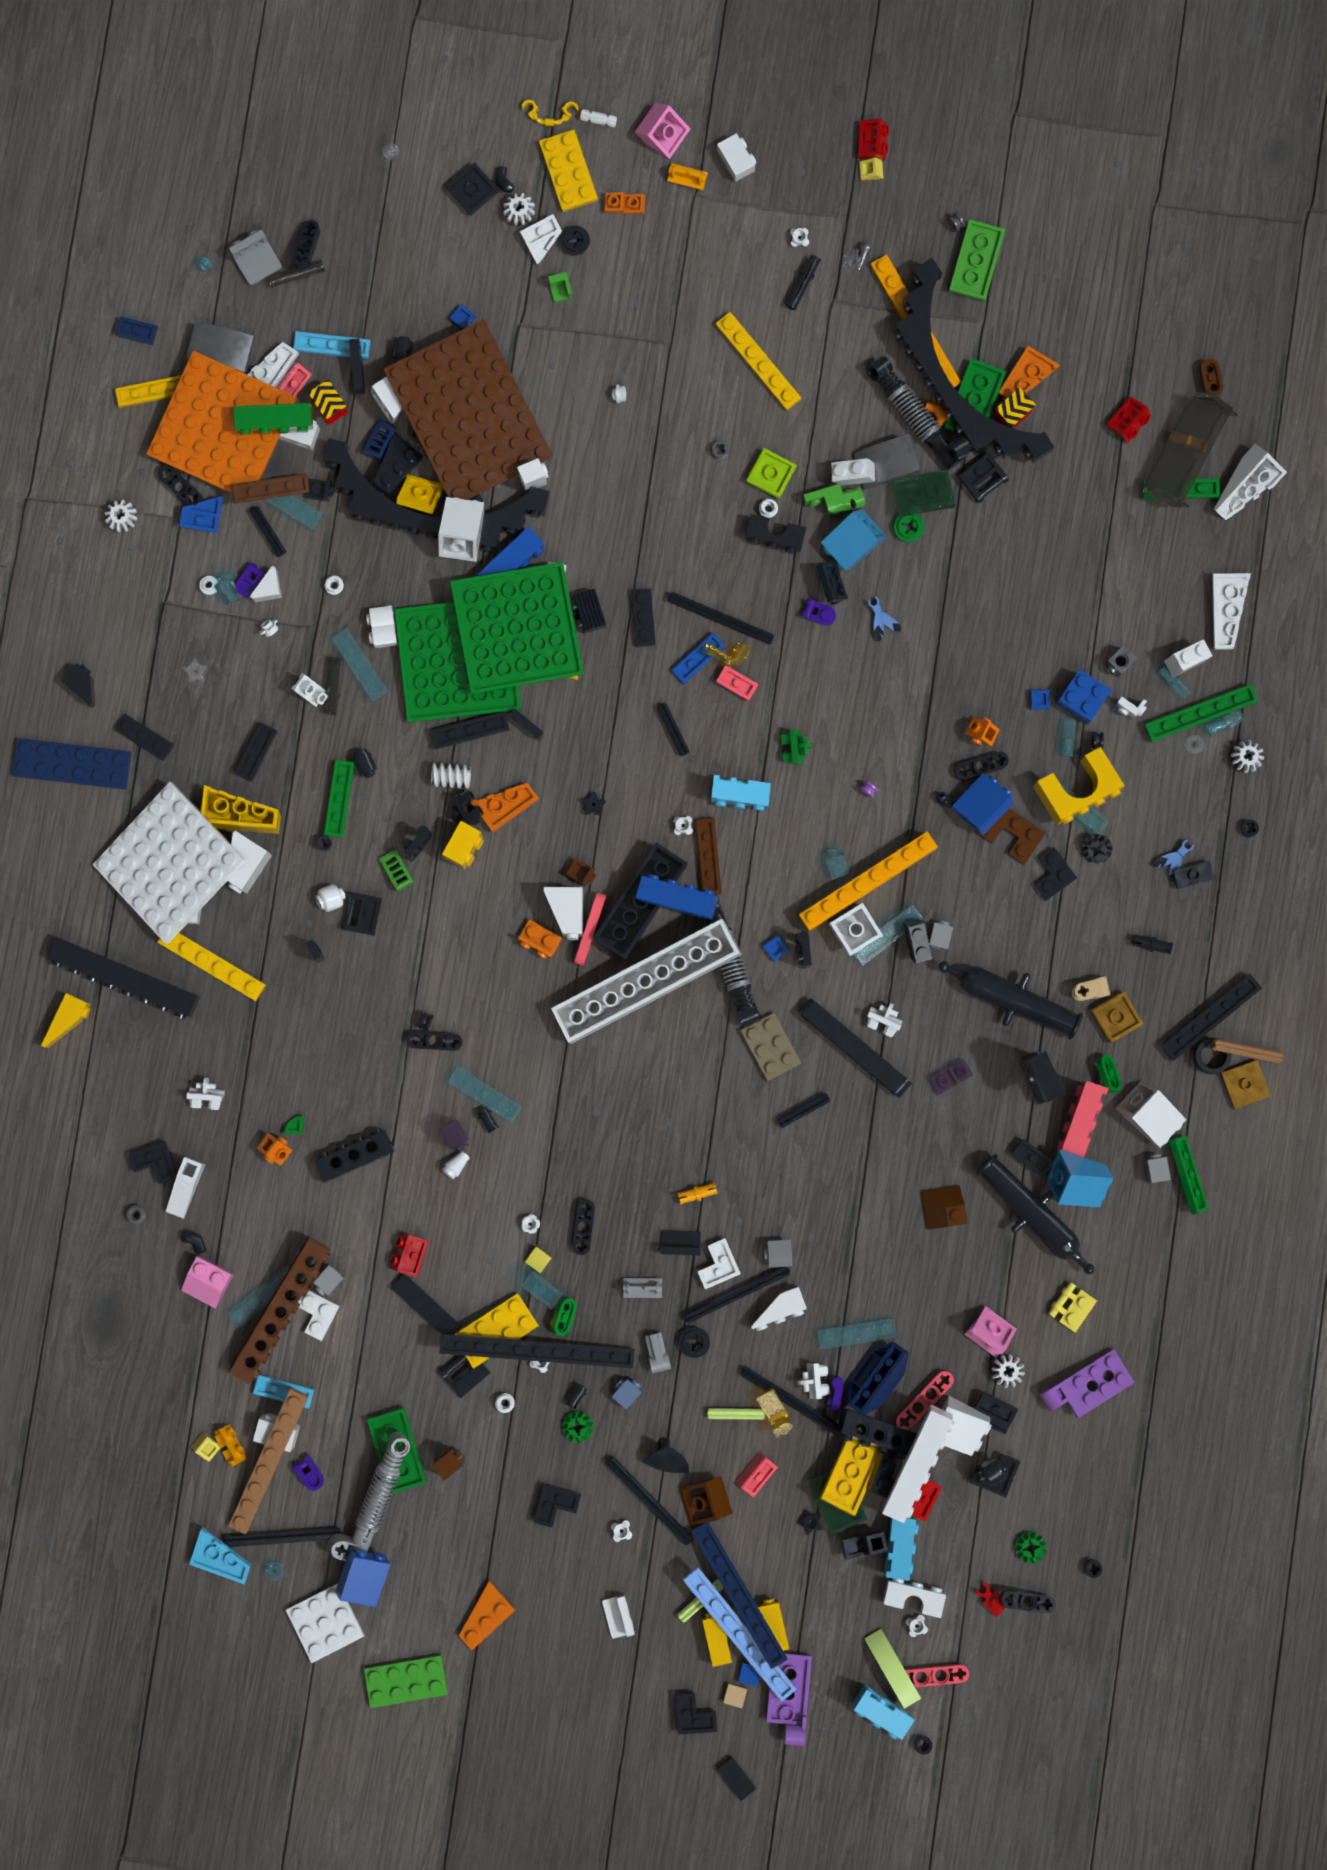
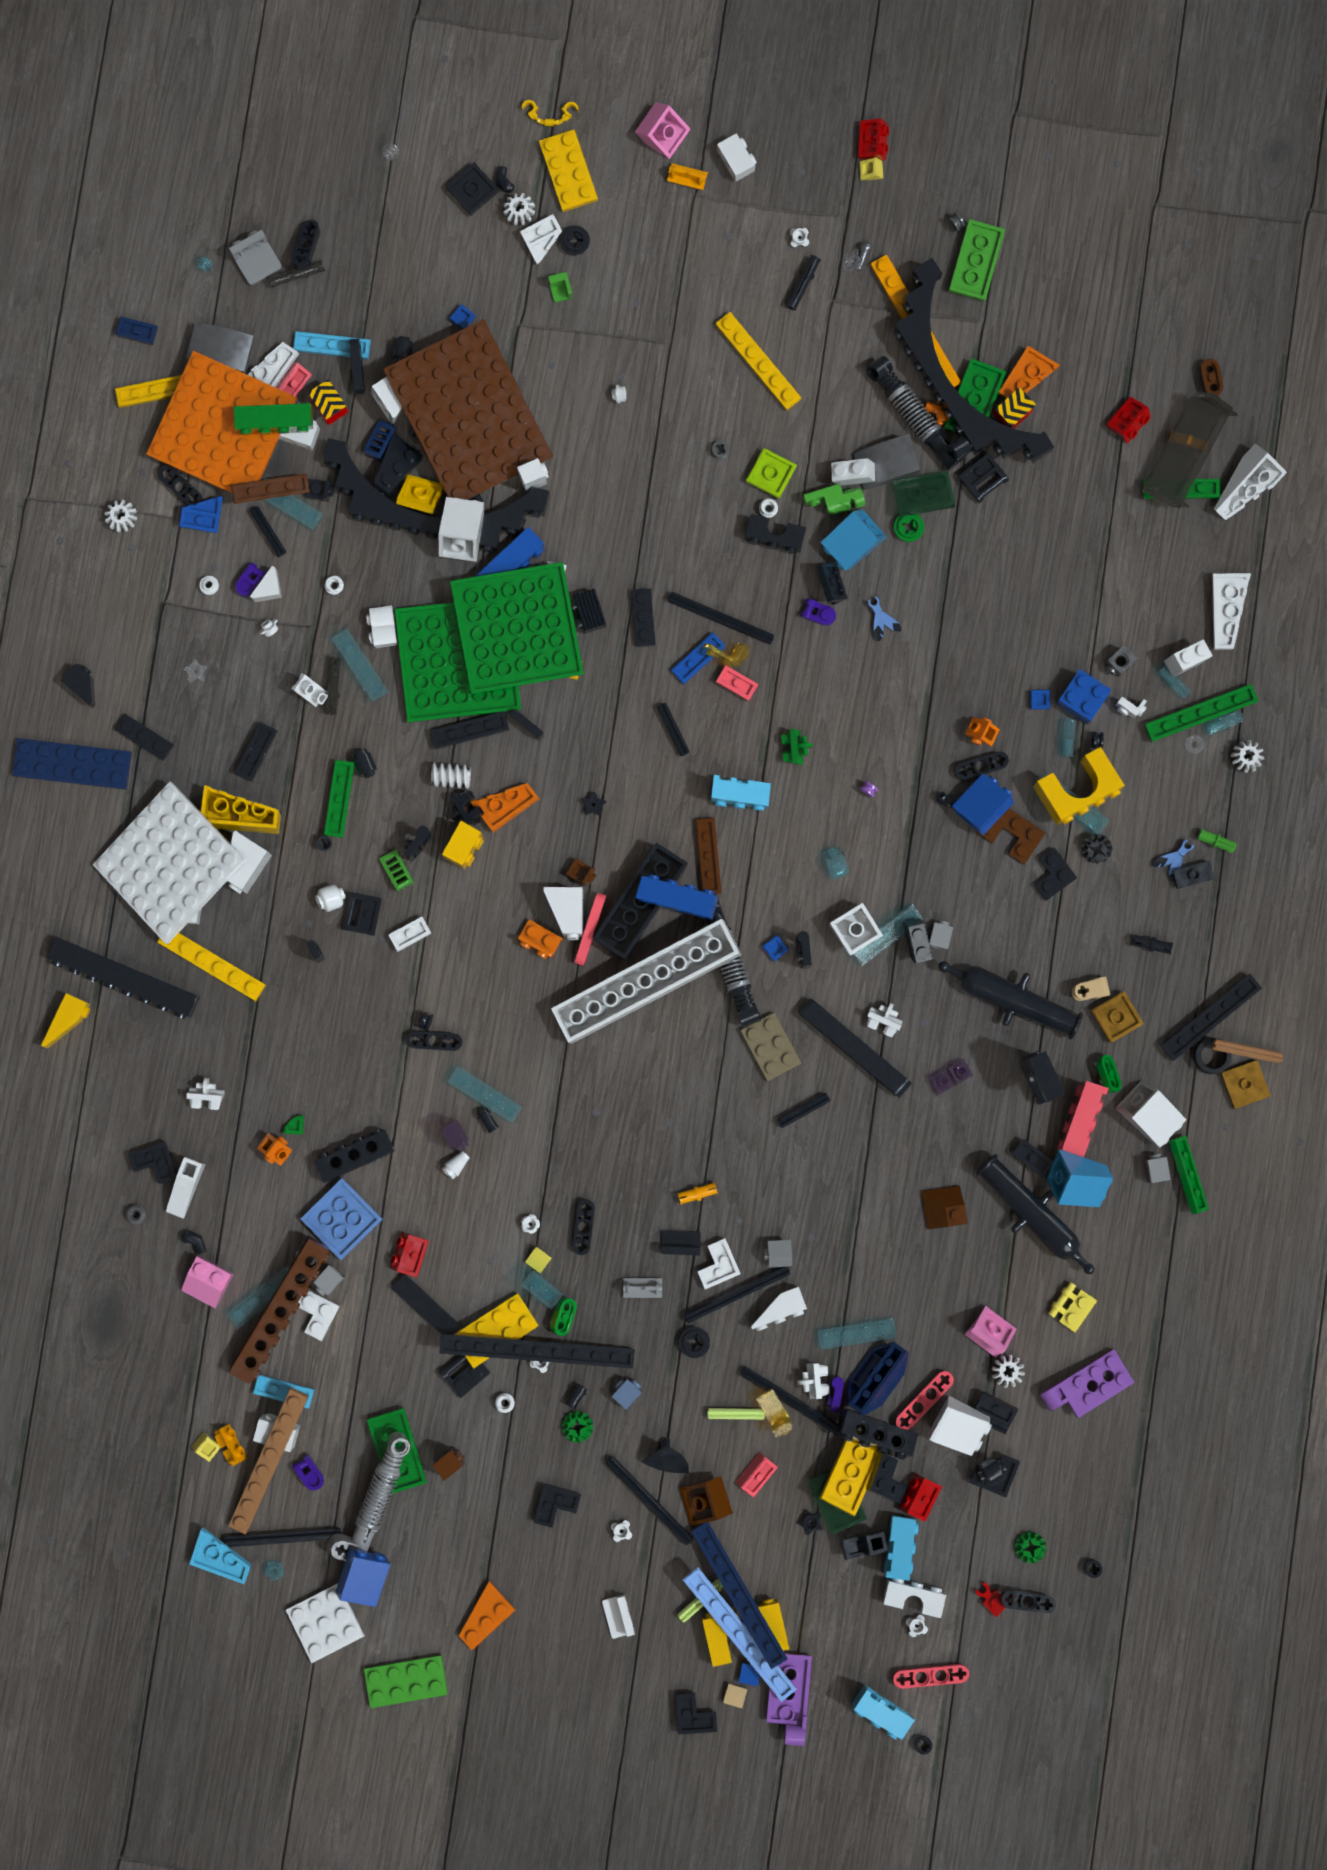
(227, 588): clear light blue bracket -> none
(341, 1219): none -> medium blue plate
(410, 934): none -> white plate
(598, 118): white axle -> none
(624, 203): orange slope -> none
(658, 1356): light grey piece -> none
(683, 820): white plate -> none
(736, 1778): black tile -> none
(867, 881): light orange brick -> none
(892, 1668): yellowish green slope -> none
(917, 1464): white brick -> none
(1217, 841): none -> bright green axle
(1244, 829): black bush -> none

